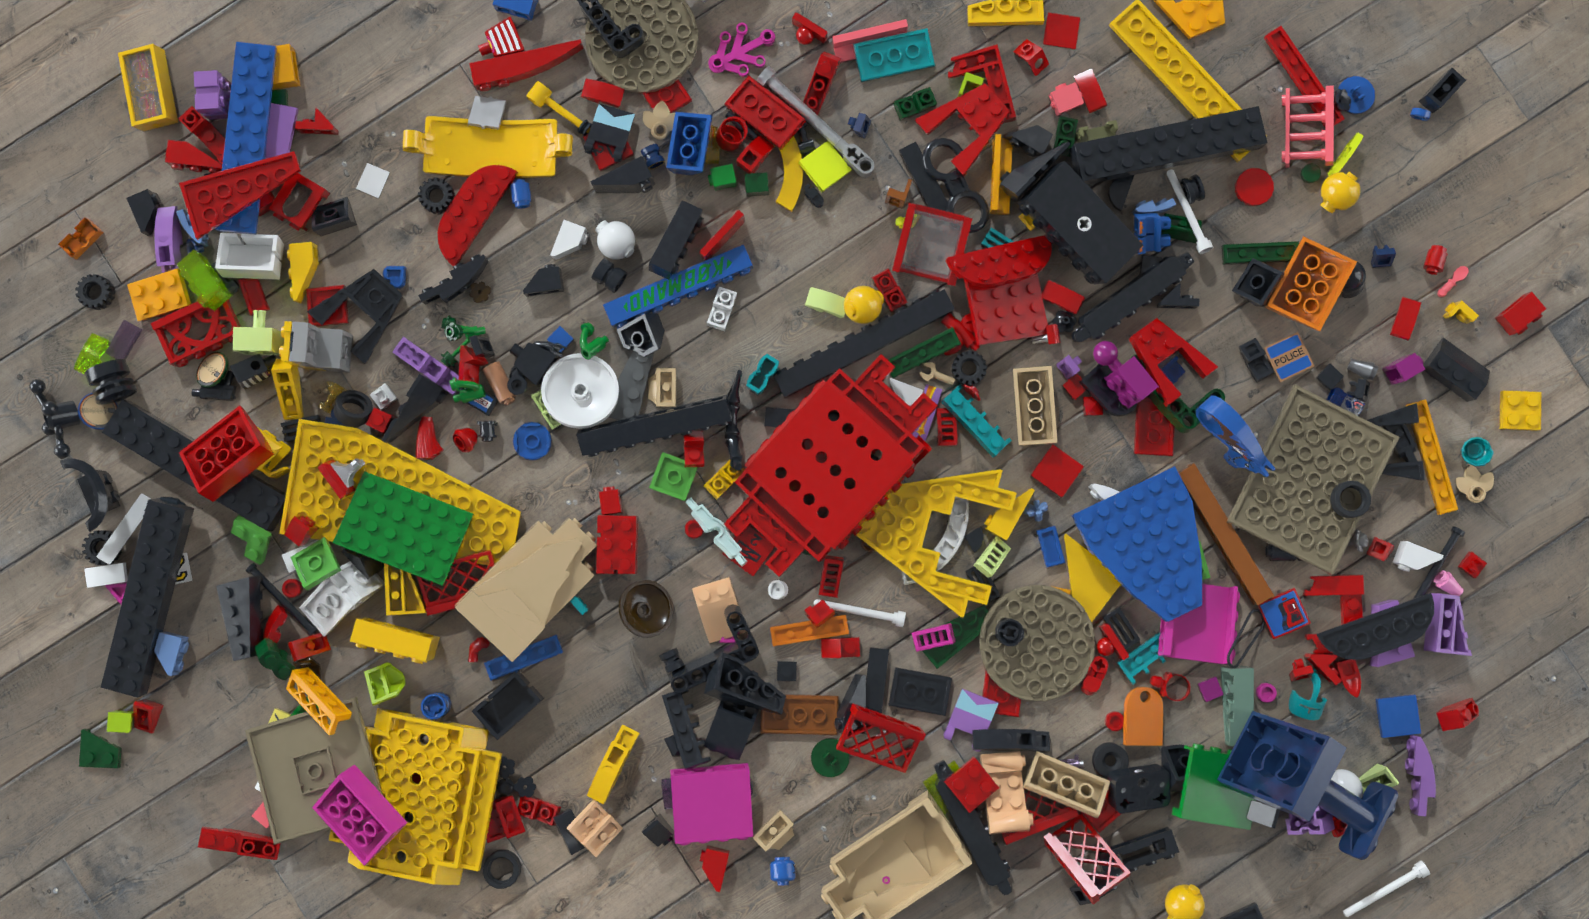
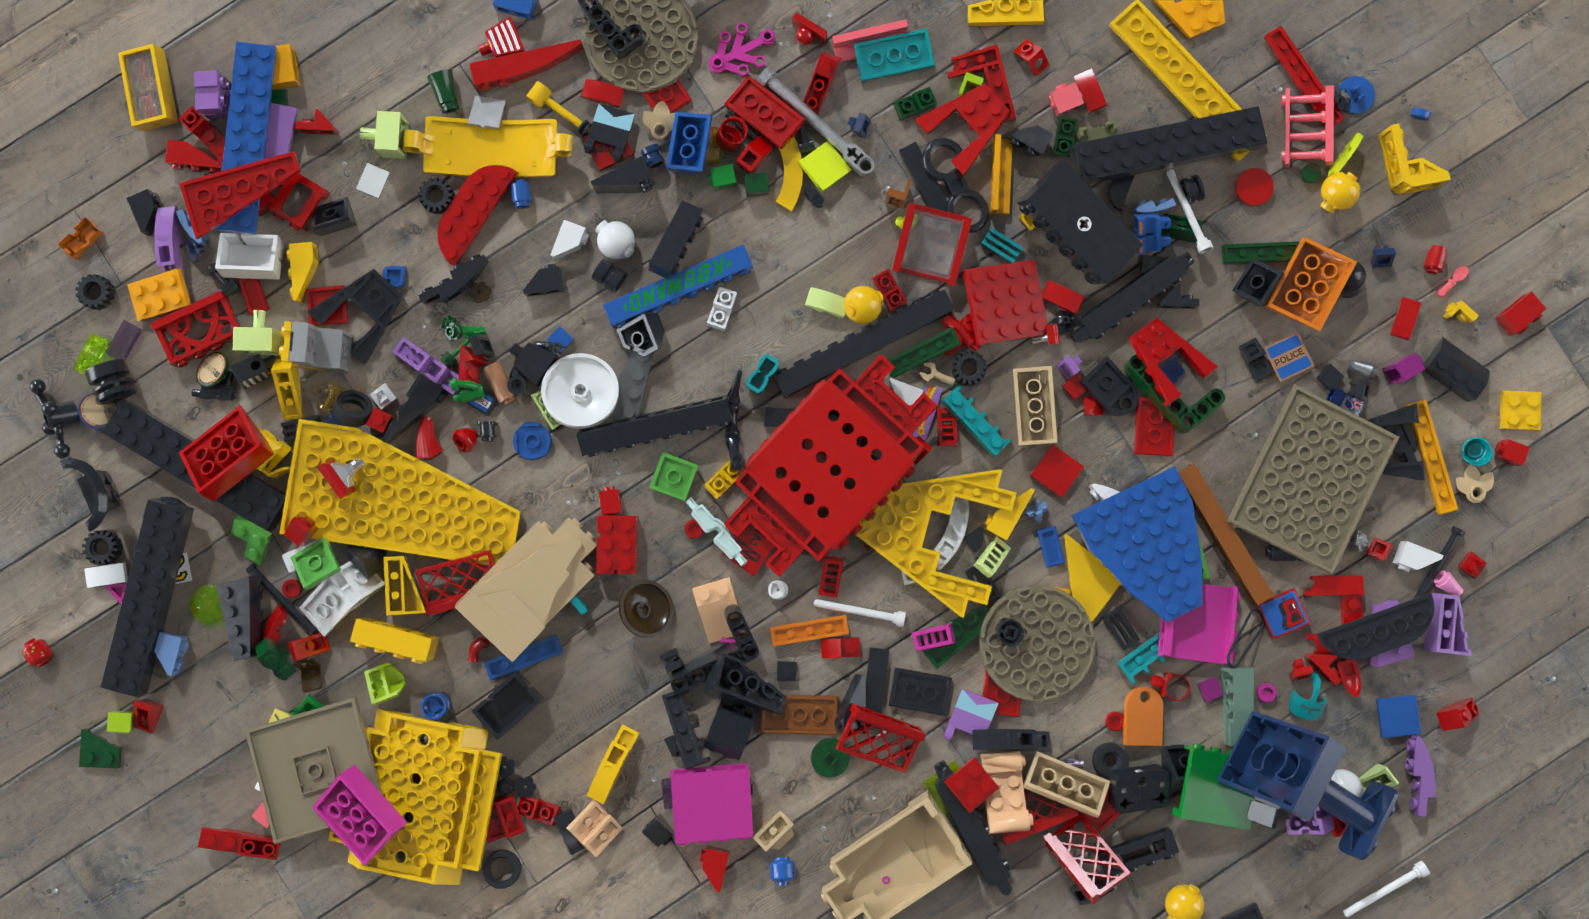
(37, 652): none -> red head
(123, 530): white sticker -> none
(203, 280): clear neon green brick -> none
(206, 604): none -> clear neon green dish
(318, 695): light orange fence -> none
(388, 134): none -> yellowish green brick
(403, 528): green plate -> none
(444, 90): none -> dark green plant
(595, 346): green plant -> none
(663, 387): tan slope -> none
(694, 449): red slope -> none
(722, 236): red tile -> none
(819, 613): red panel -> none
(972, 391): red plant -> none
(1002, 262): red plate -> none
(1023, 177): black wedge -> none
(1061, 30): red sticker -> none
(1091, 684): red piece -> none
(1110, 643): red tile -> none
(1128, 379): magenta brick -> none
(1233, 431): blue animal -> none
(1365, 501): black tyre -> none
(1408, 175): none -> yellow bracket
(1442, 90): black brick -> none
(1511, 452): none -> red brick

